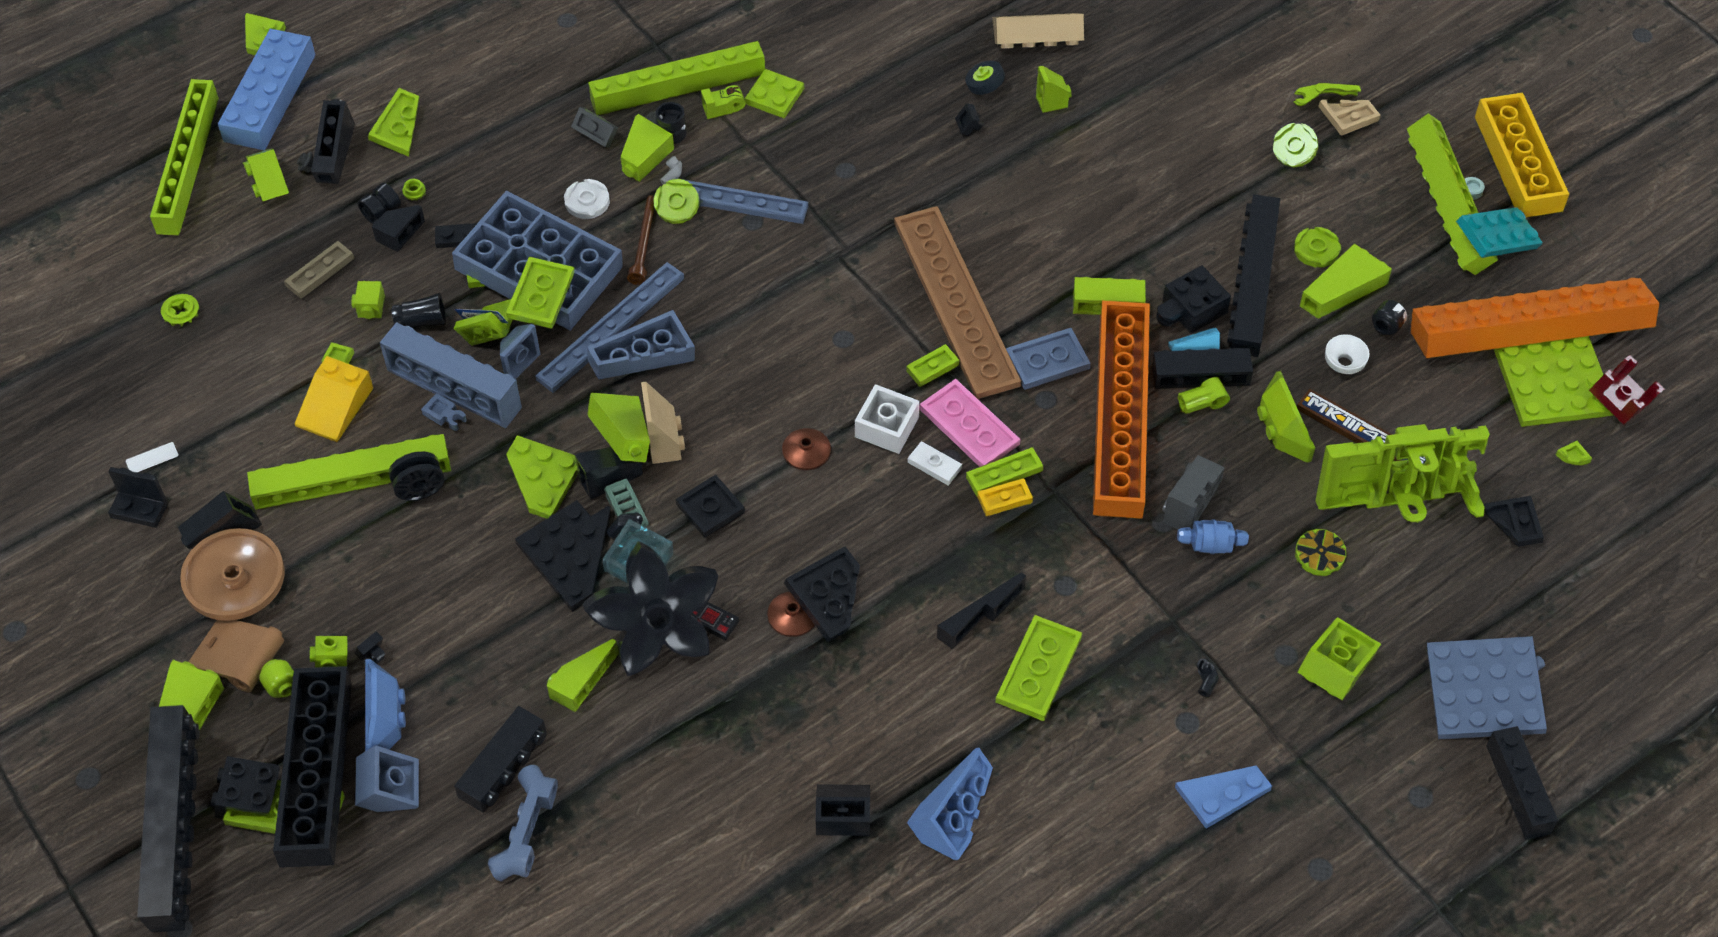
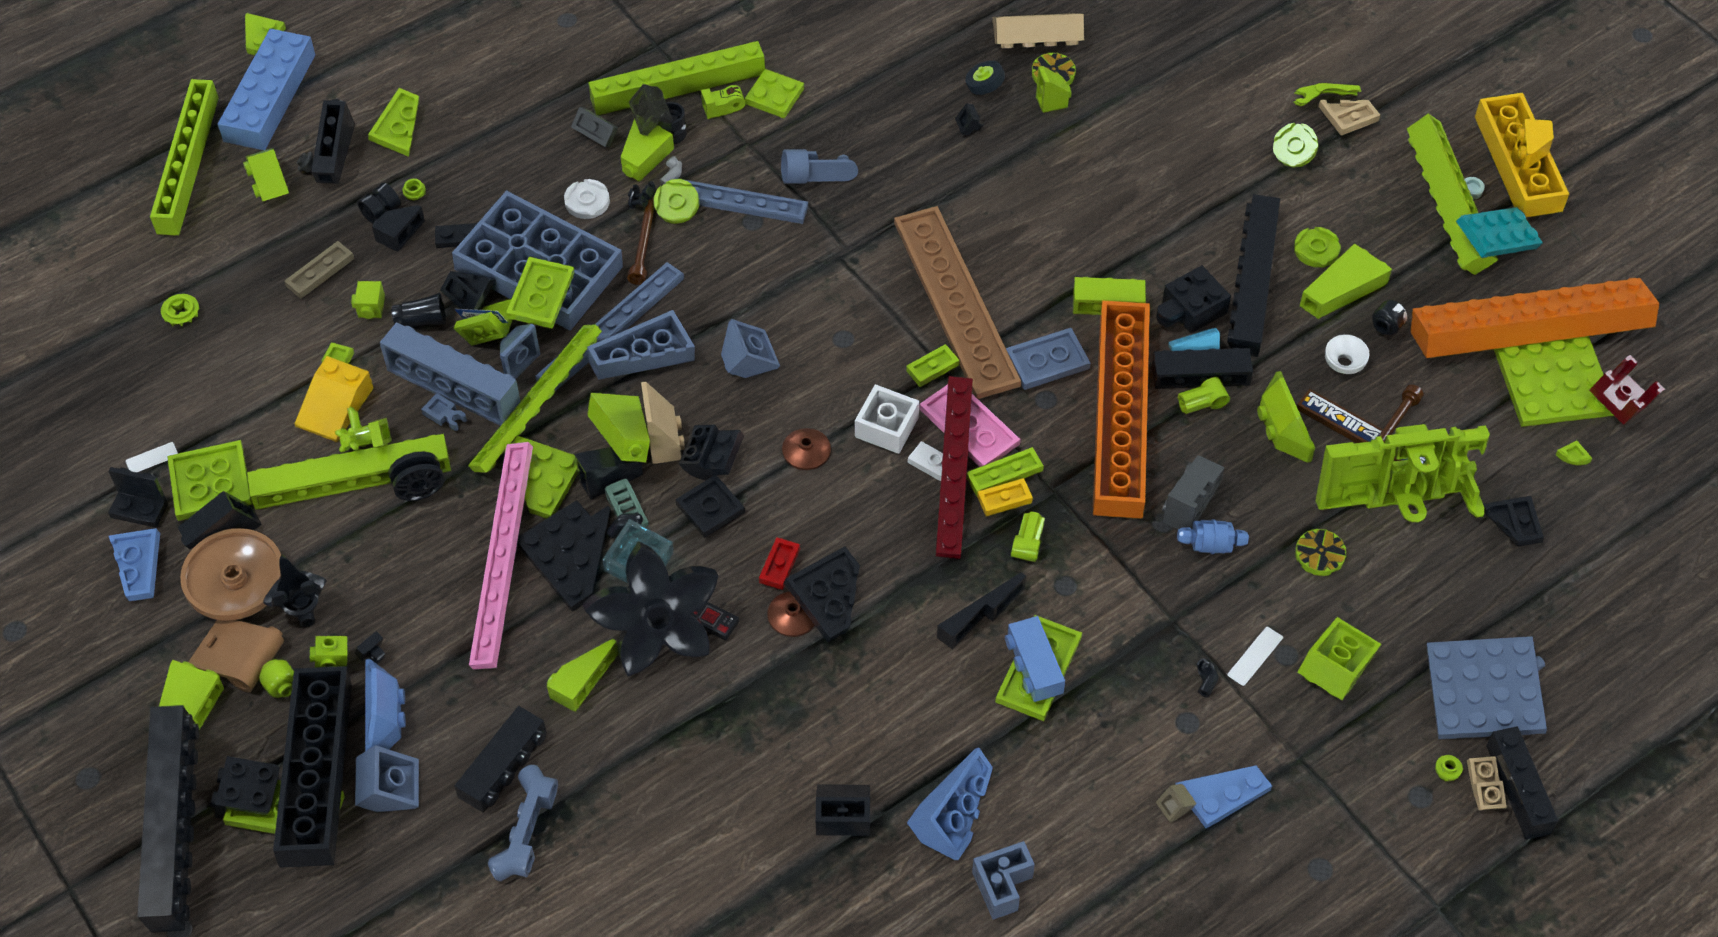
(137, 562): none -> medium blue wing
(204, 474): none -> lime plate
(296, 592): none -> black piece
(358, 435): none -> lime piece
(466, 289): none -> black wing
(501, 556): none -> bright pink plate
(531, 403): none -> lime plate
(645, 196): none -> black piece
(649, 108): none -> clear smoke bracket
(710, 451): none -> black brick
(747, 350): none -> sand blue slope
(779, 563): none -> red plate
(803, 166): none -> sand blue piece
(954, 468): none -> dark red plate
(997, 875): none -> sand blue brick
(1027, 542): none -> lime piece
(1035, 659): none -> medium blue brick
(1057, 63): none -> tile
(1175, 802): none -> dark tan slope
(1255, 656): none -> white sticker
(1411, 396): none -> reddish brown piece
(1445, 773): none -> lime plate
(1486, 784): none -> tan slope
(1534, 140): none -> yellow slope

